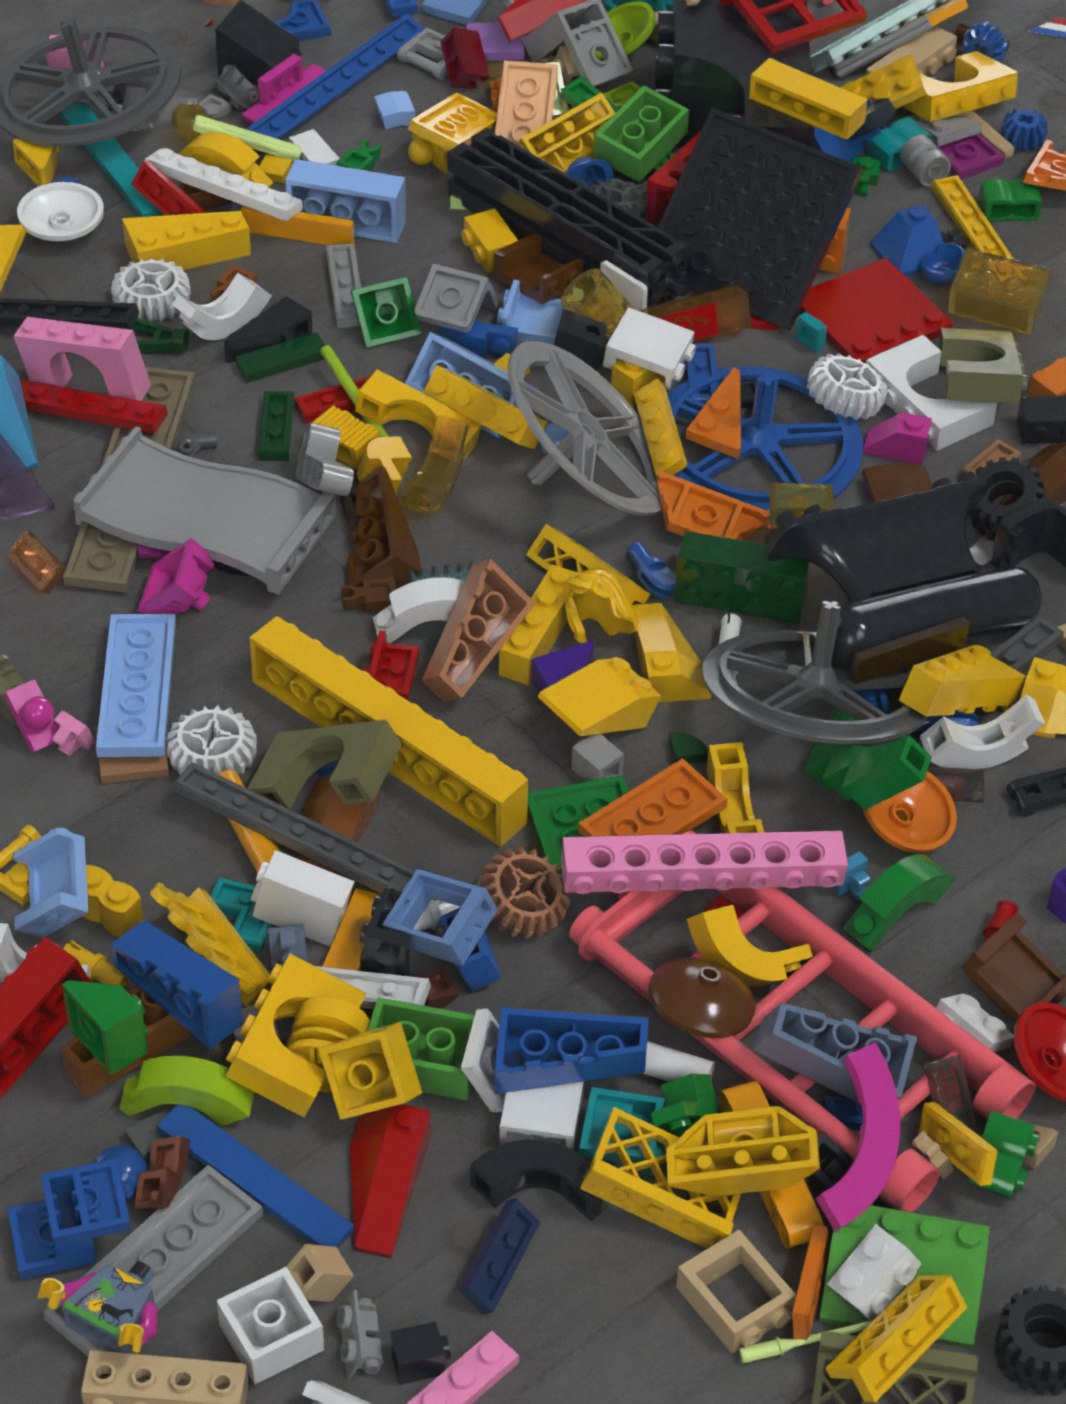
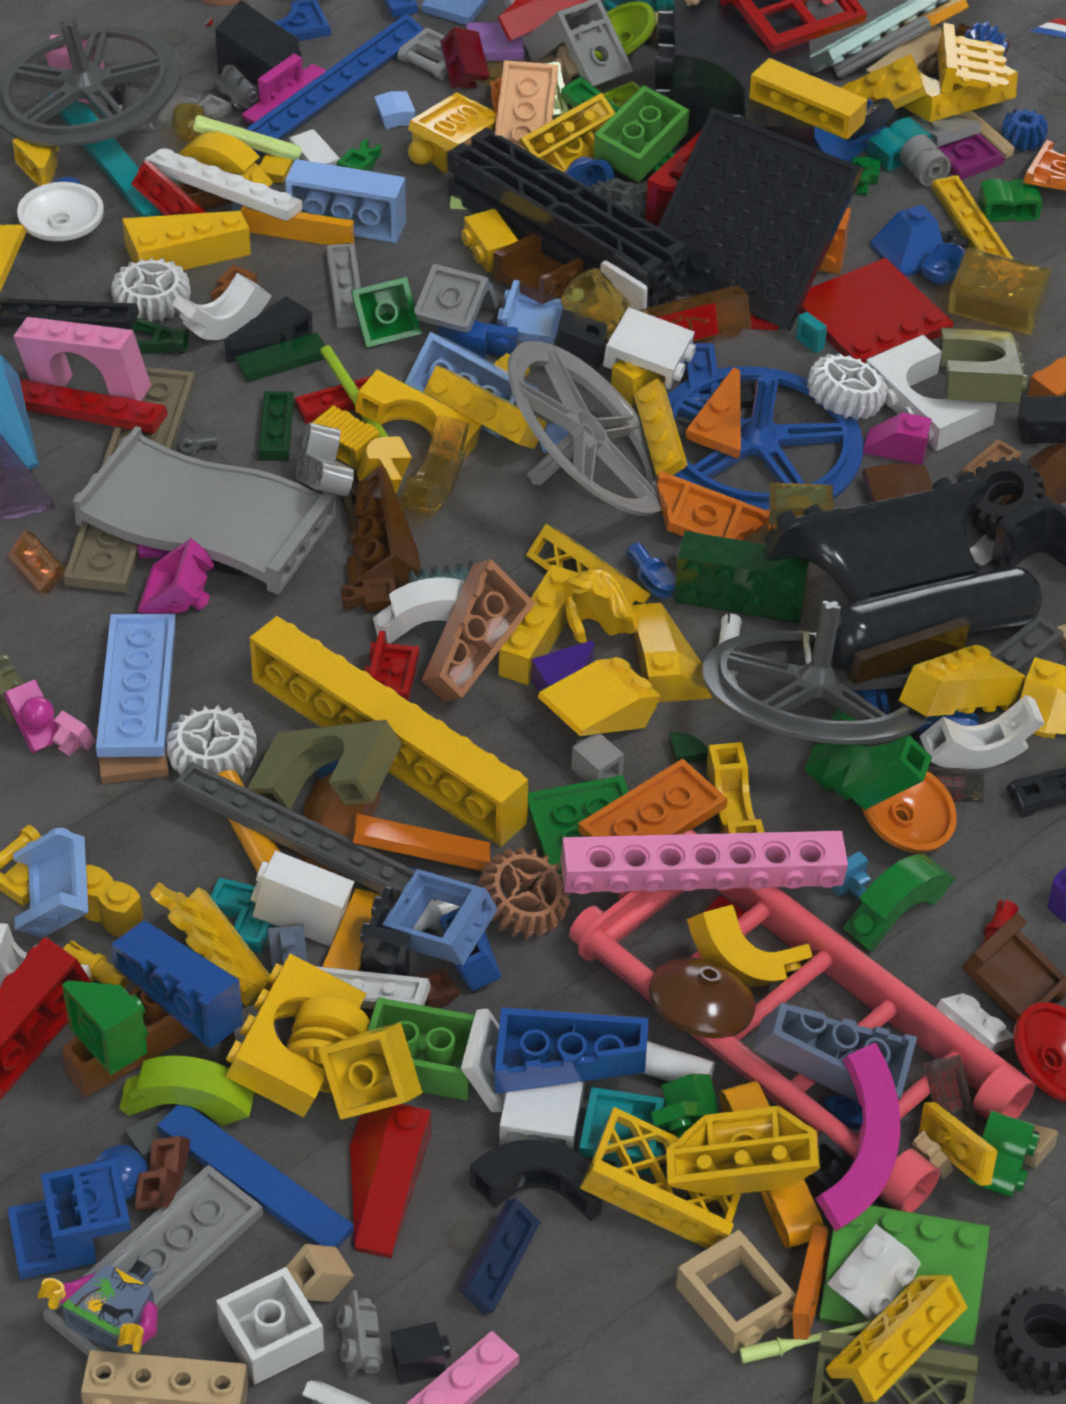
(421, 842): none -> orange tile
(970, 62): none -> yellow fence

